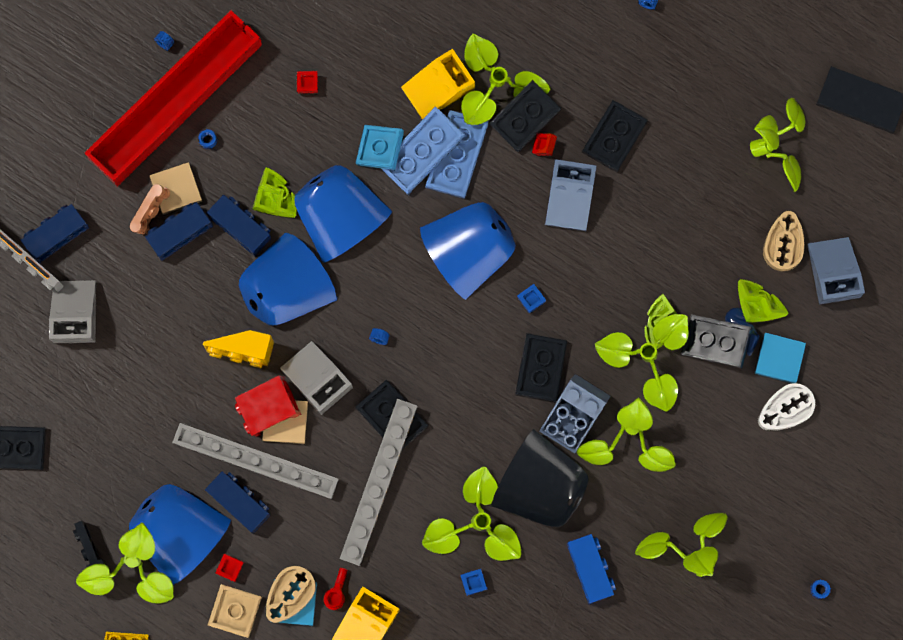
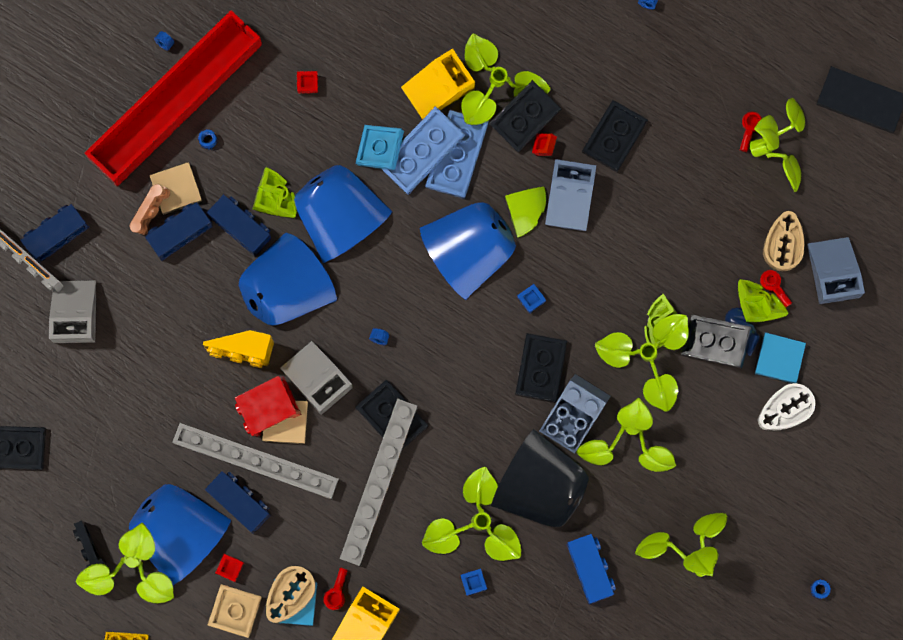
(526, 209): none -> lime brick
(749, 123): none -> red plate
(770, 281): none -> red plate

